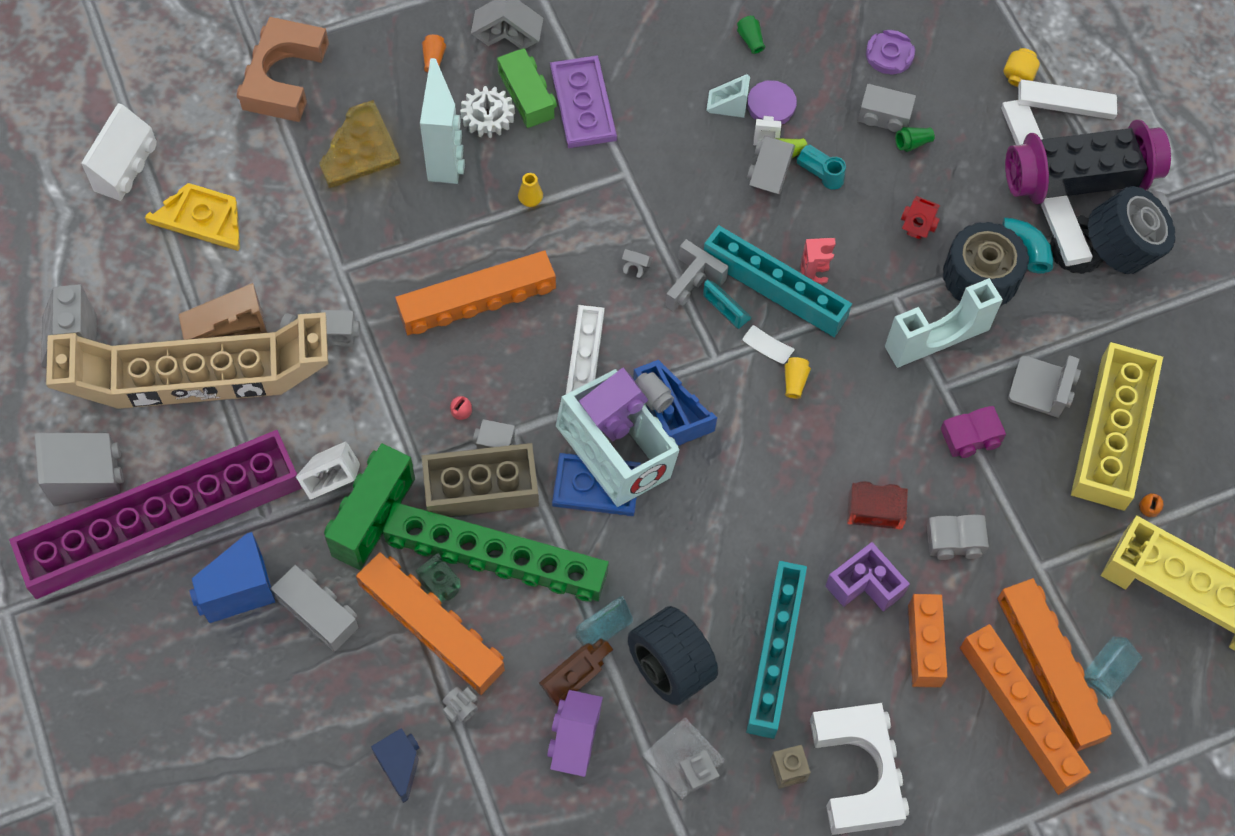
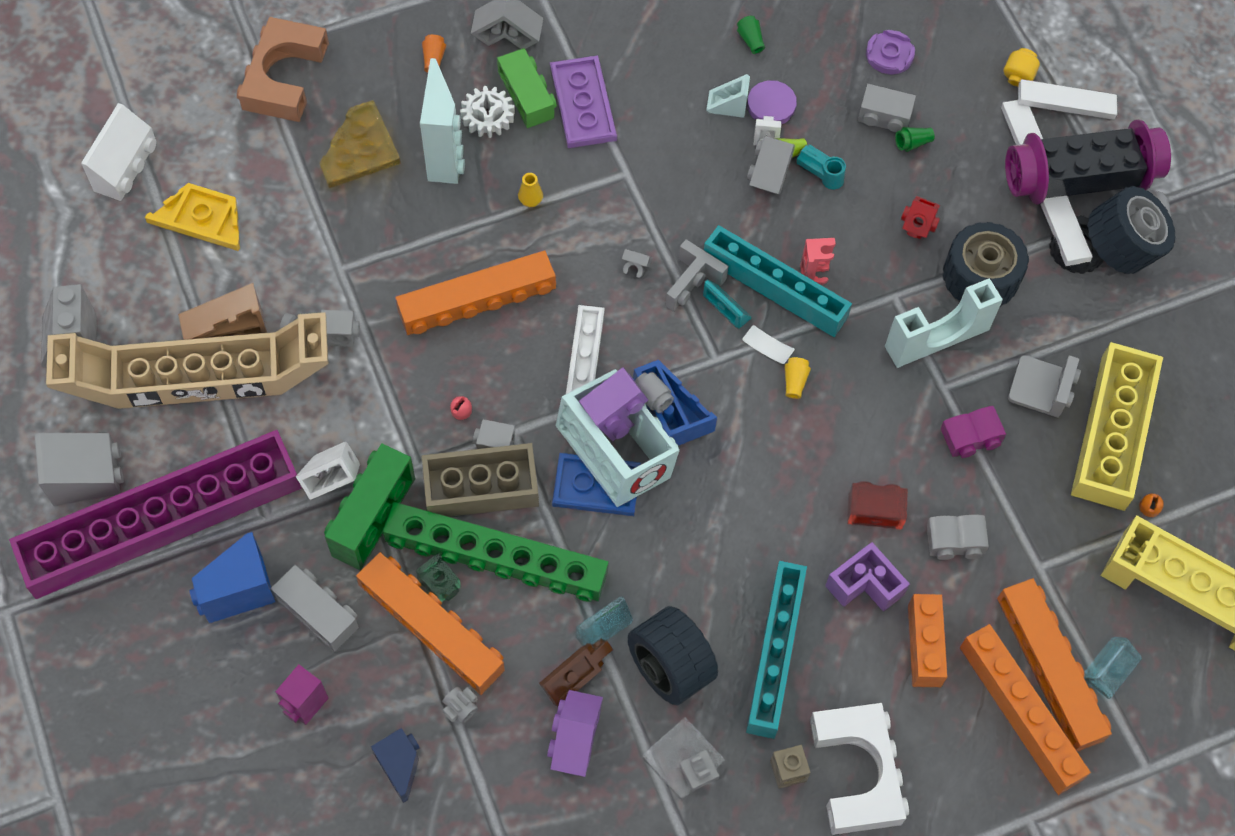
(301, 695): none -> magenta brick
(1037, 245): teal cylinder -> none

